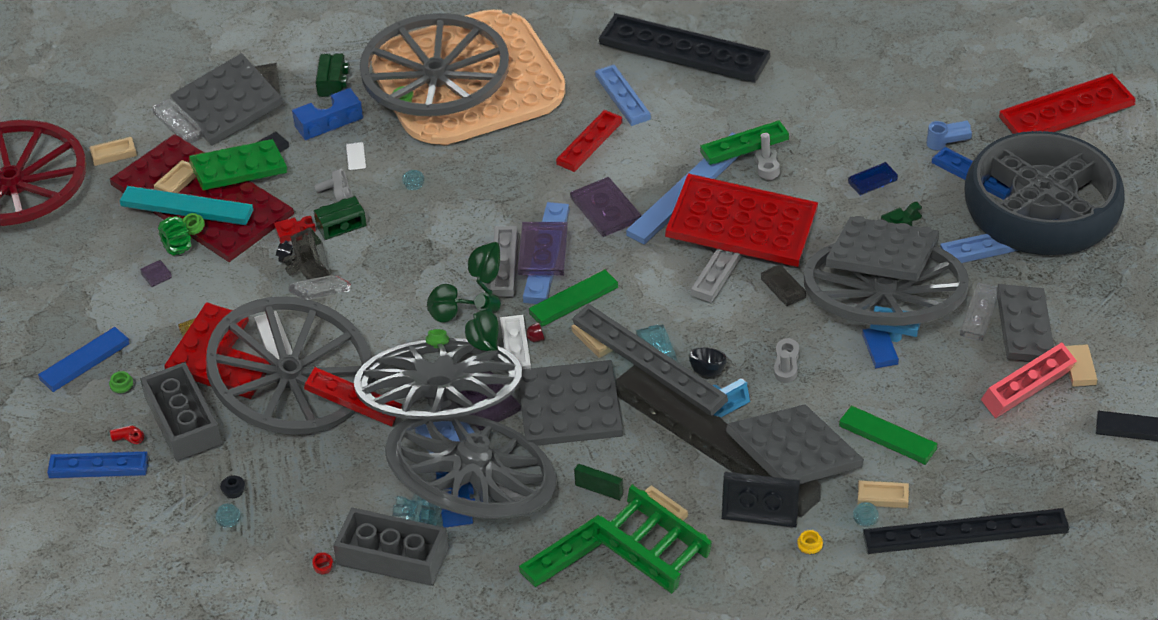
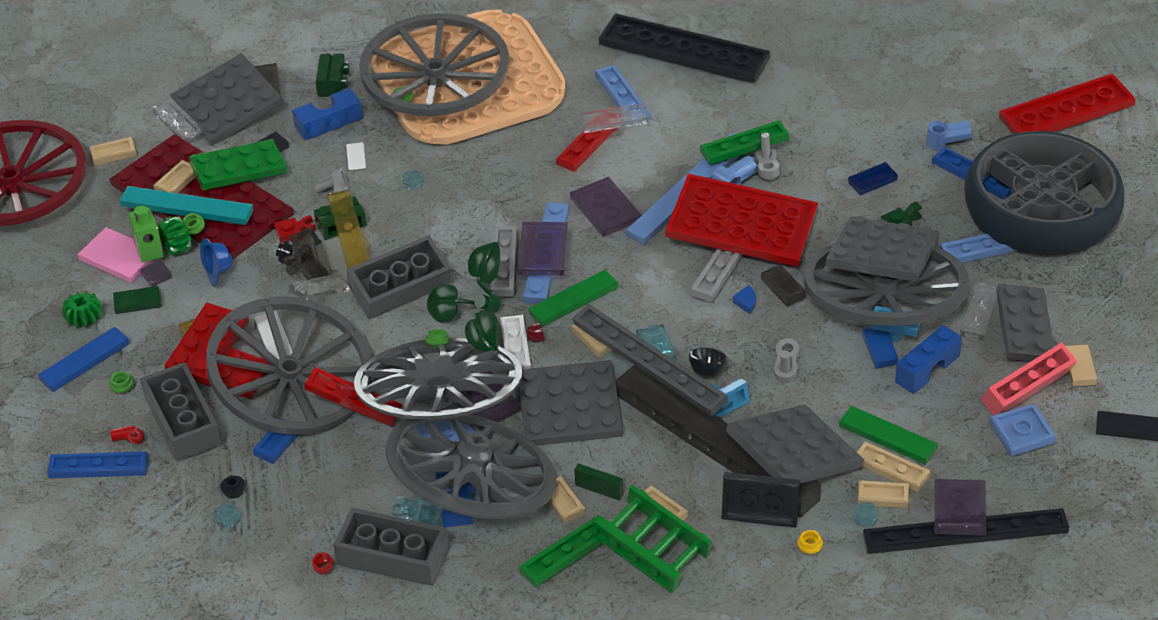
(81, 309): none -> green gear
(114, 255): none -> bright pink tile
(137, 299): none -> dark green tile
(143, 223): none -> bright green torso
(214, 259): none -> blue piece
(273, 446): none -> blue tile
(348, 228): none -> clear yellow tile
(398, 276): none -> dark grey brick
(565, 502): none -> tan tile
(614, 117): none -> clear tile
(736, 172): none -> medium blue piece
(745, 299): none -> blue tile
(893, 466): none -> tan tile
(915, 367): none -> blue arch
(960, 507): none -> clear purple tile
(1022, 429): none -> medium blue plate

